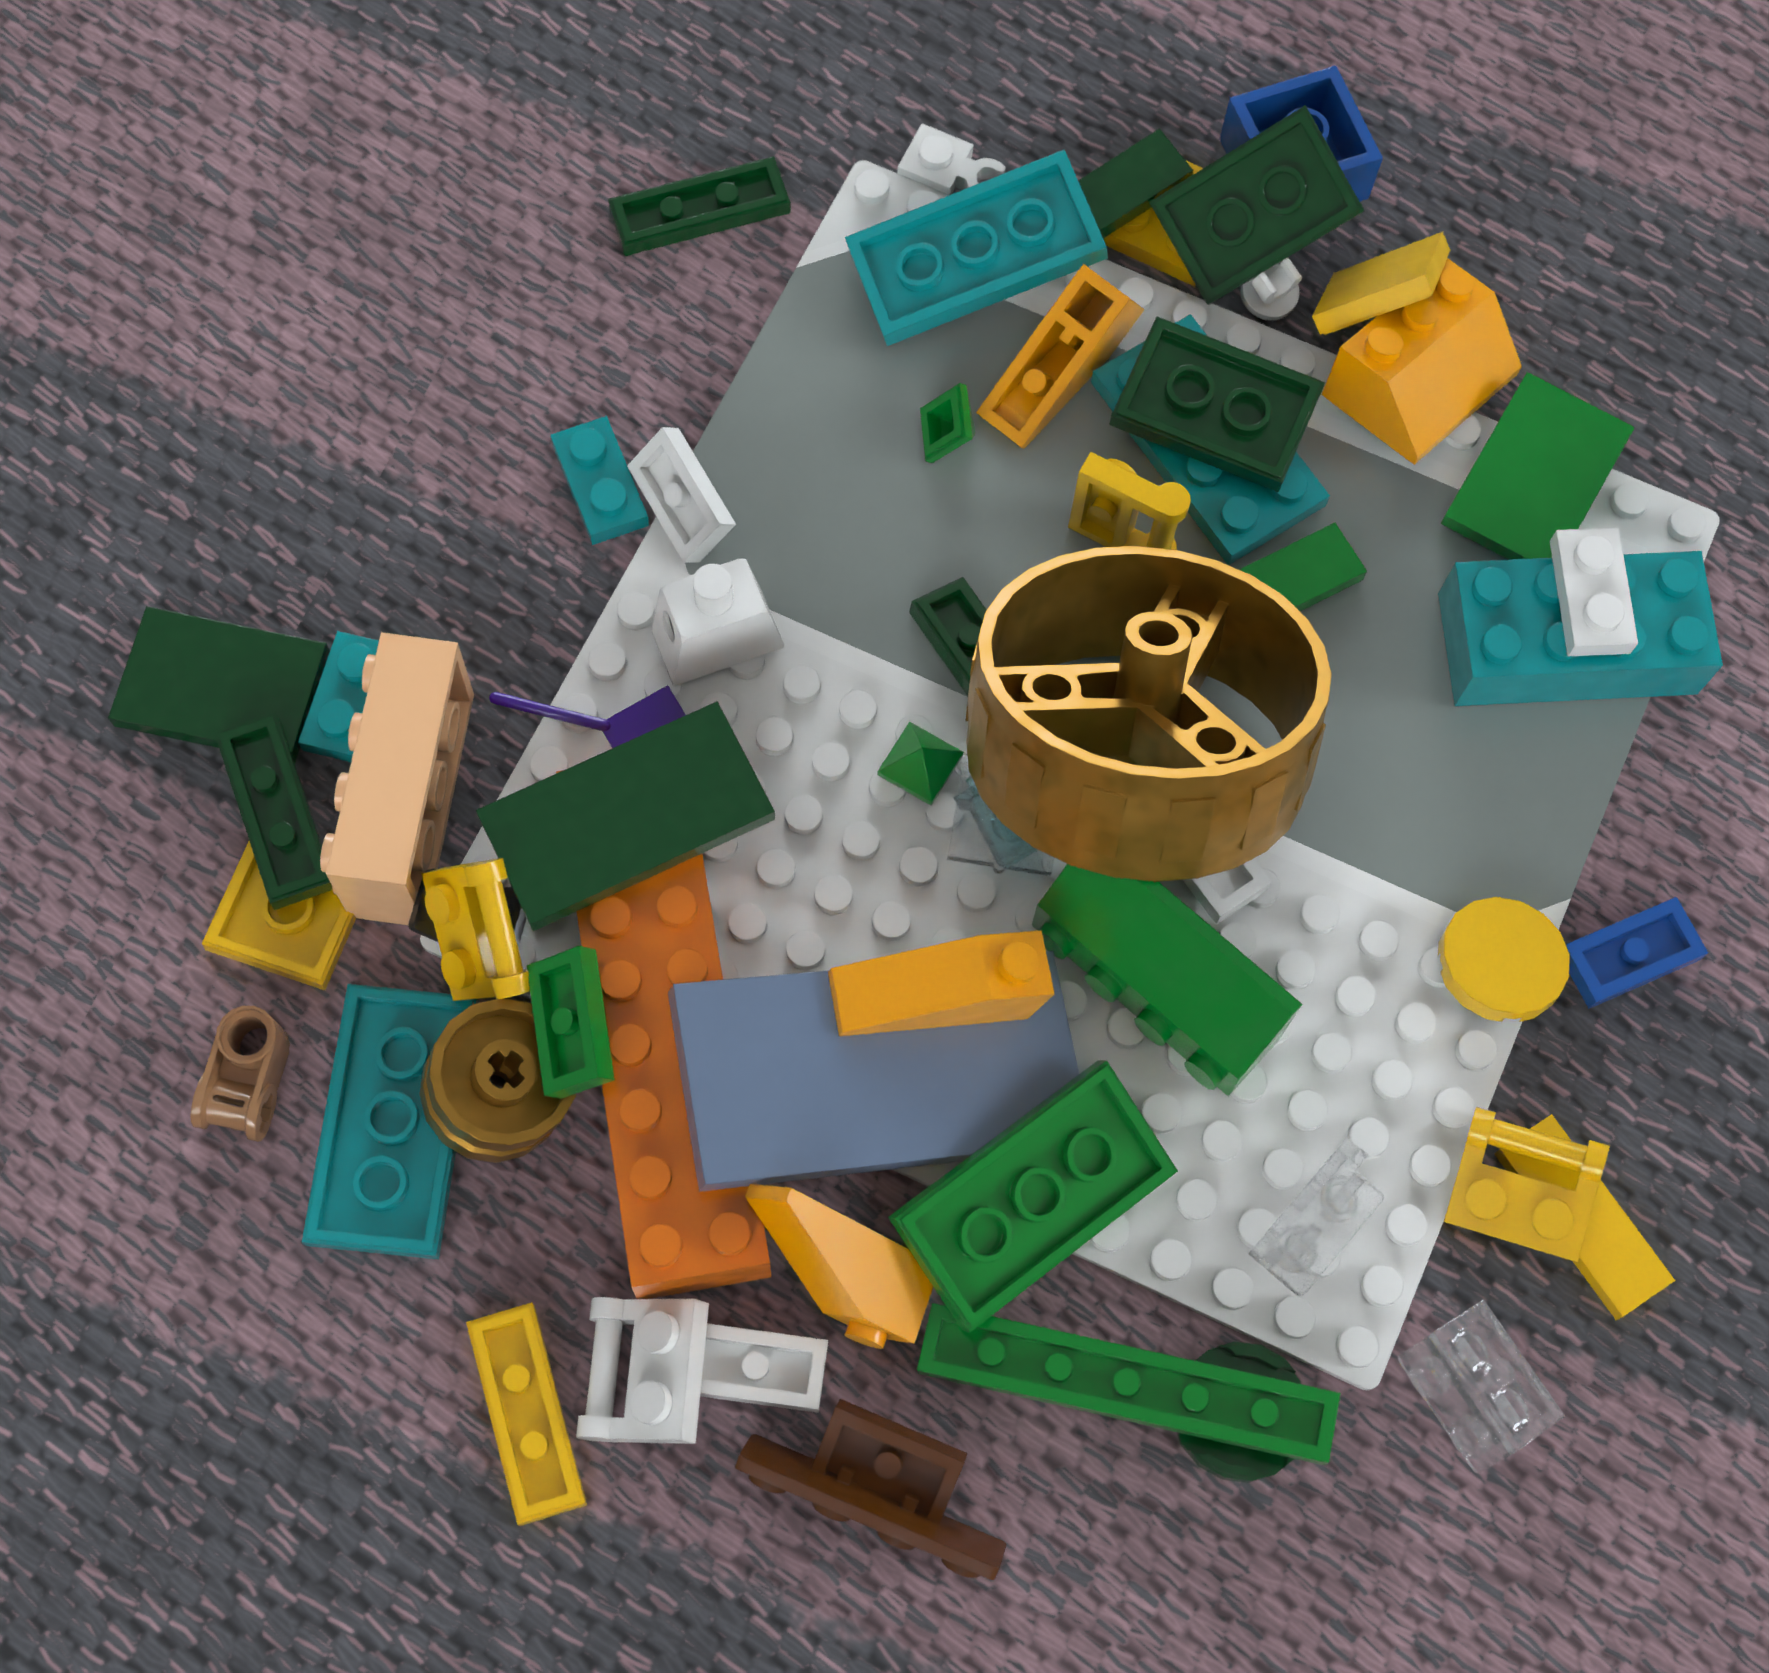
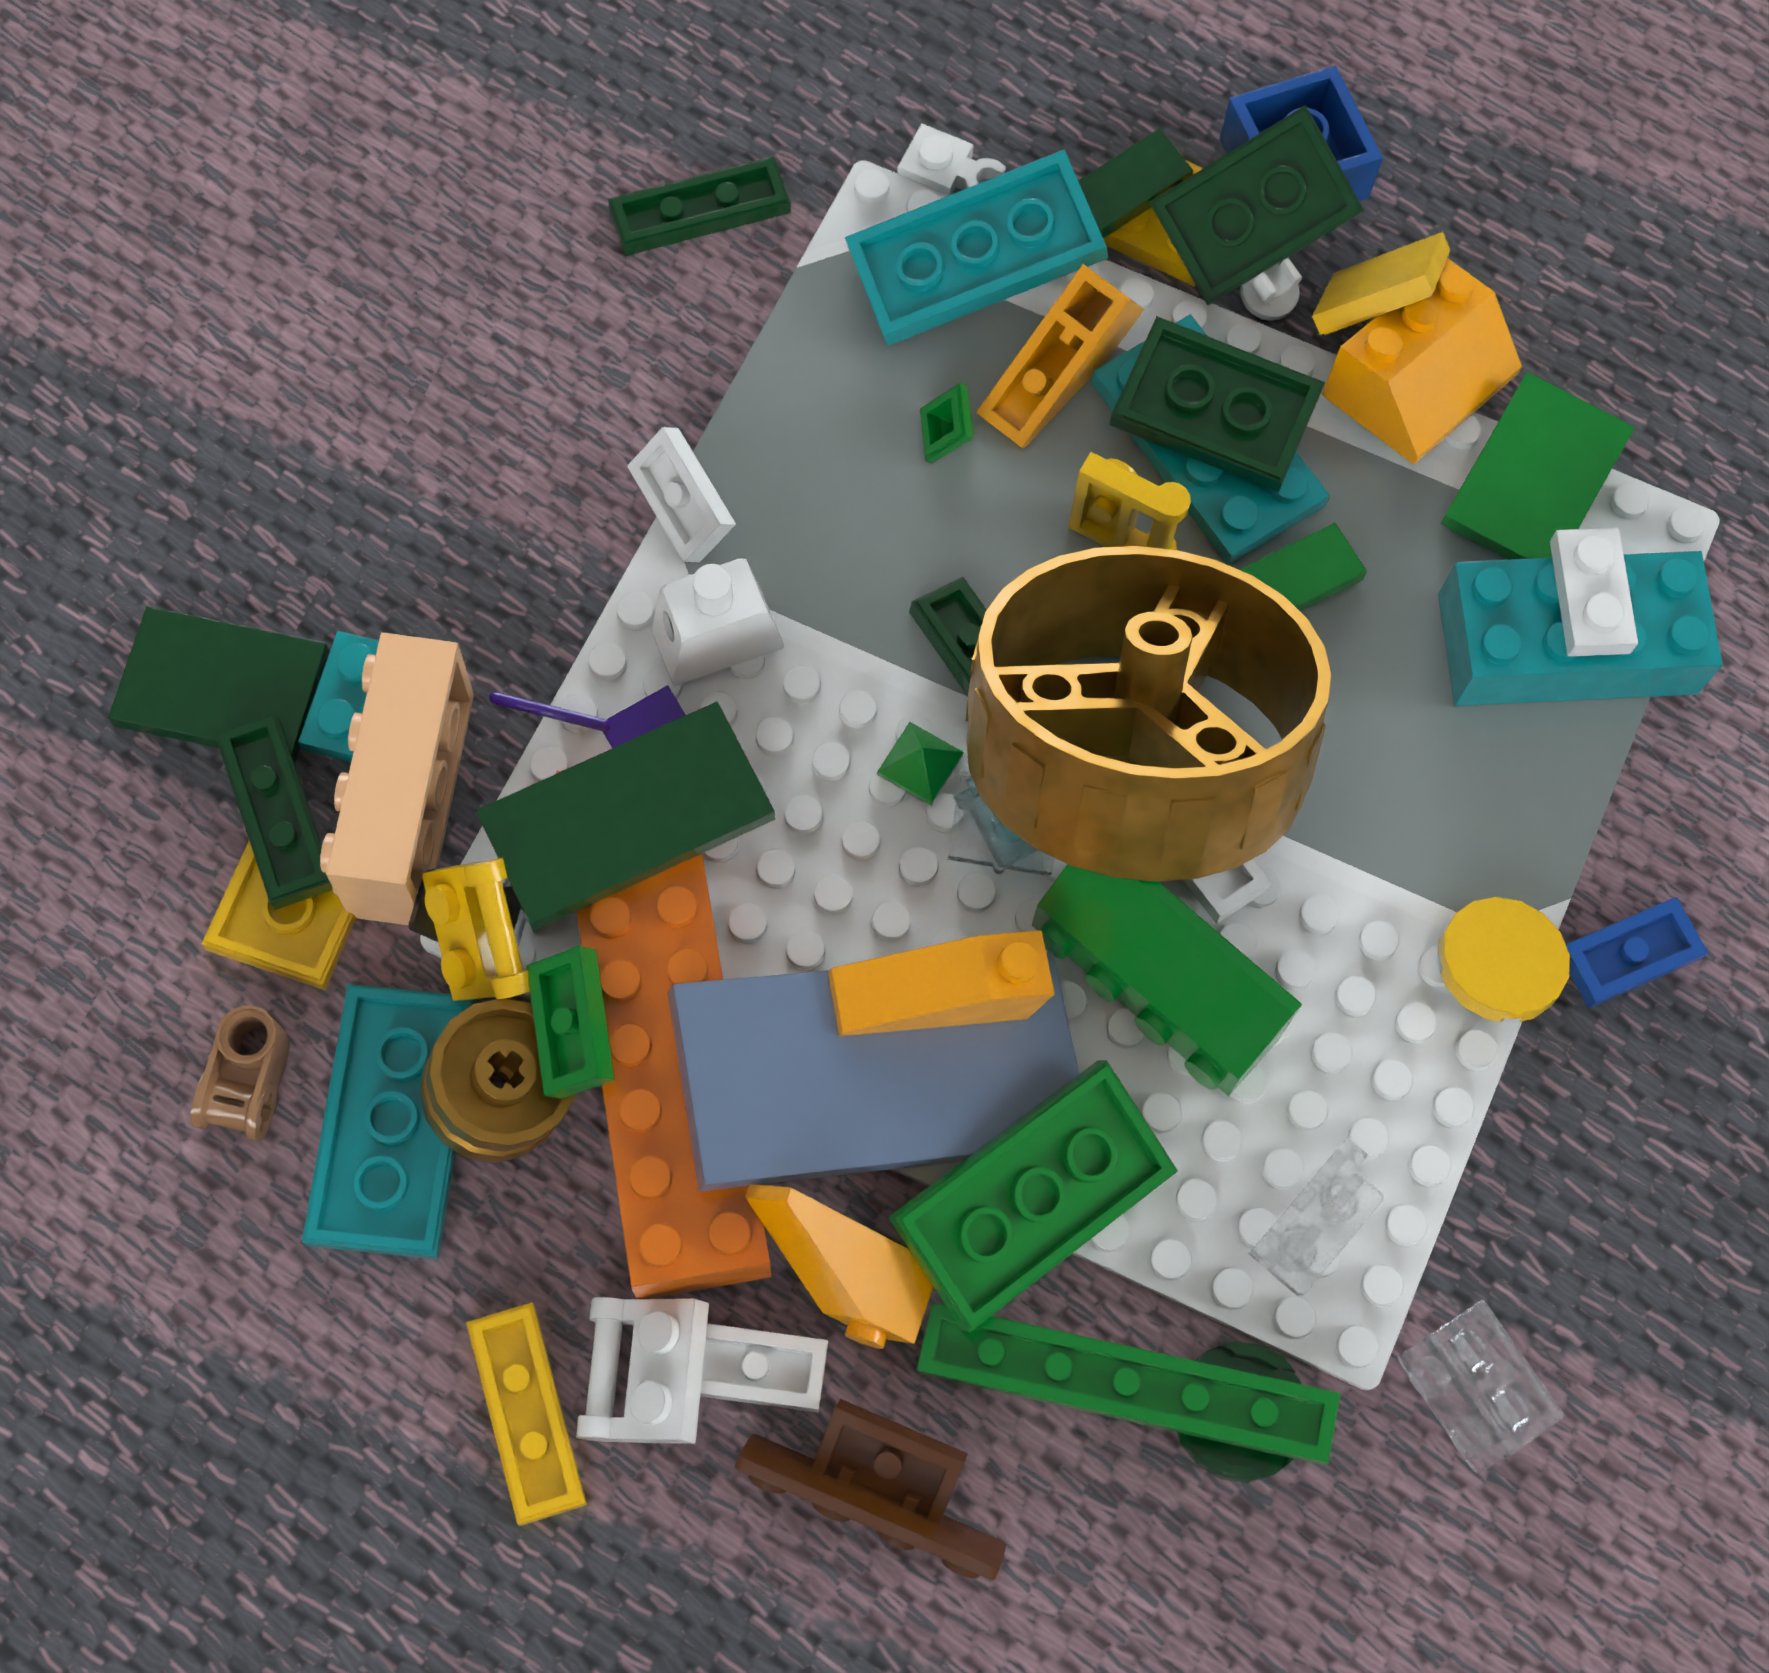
(599, 480): teal plate -> none
(1520, 1206): yellow plate -> none
(1614, 1252): yellow tile -> none

